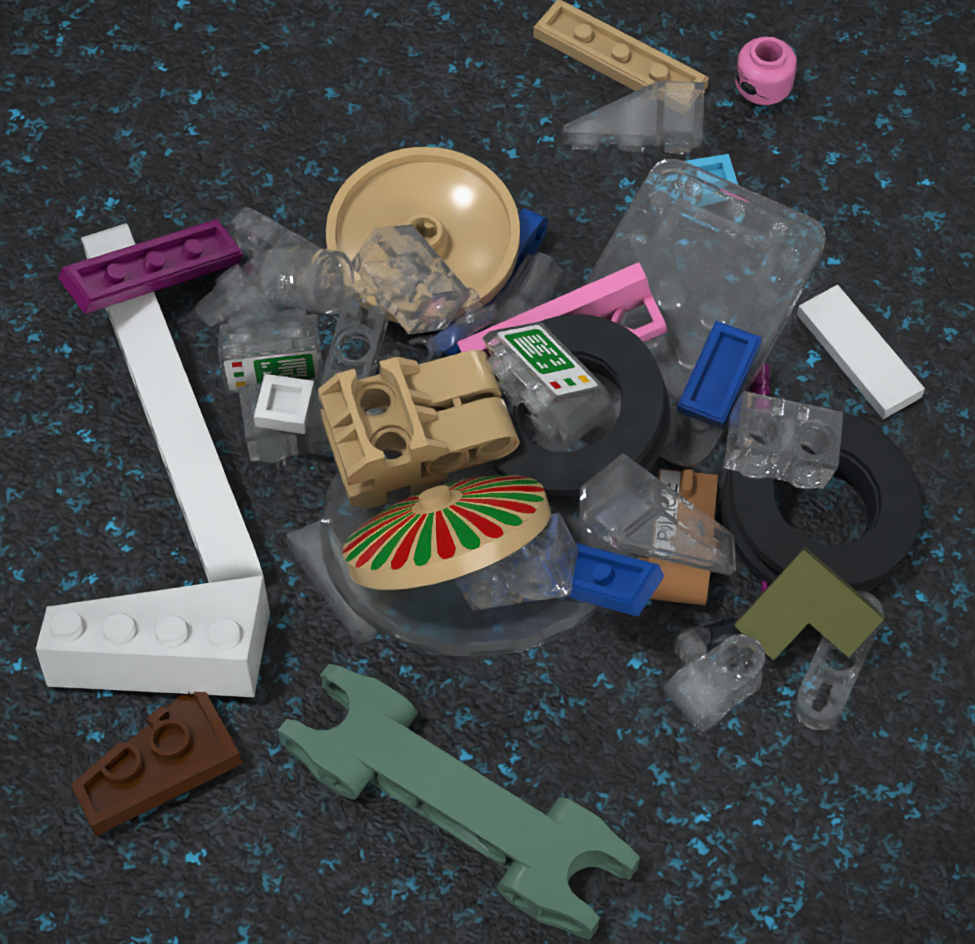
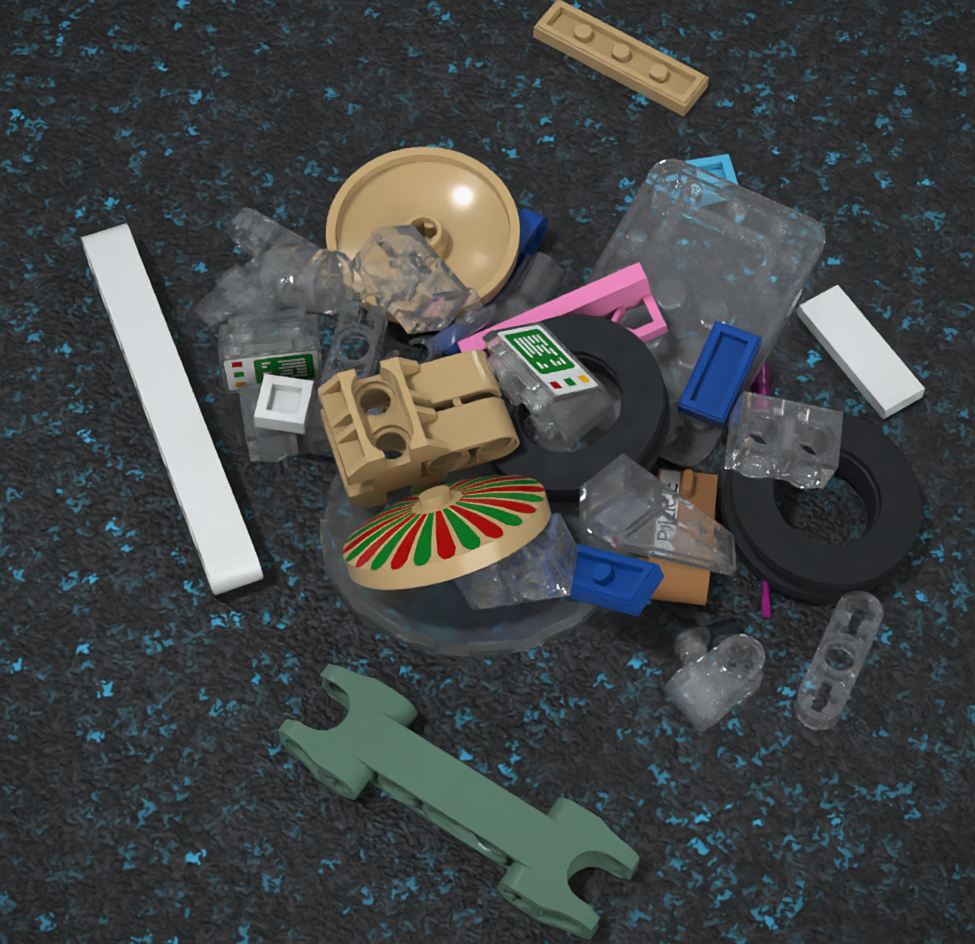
(150, 266): magenta tile -> none
(160, 640): white wedge -> none
(163, 760): reddish brown wing -> none
(307, 550): clear piece -> none
(652, 116): clear slope -> none
(765, 70): bright pink head -> none
(813, 595): olive tile -> none

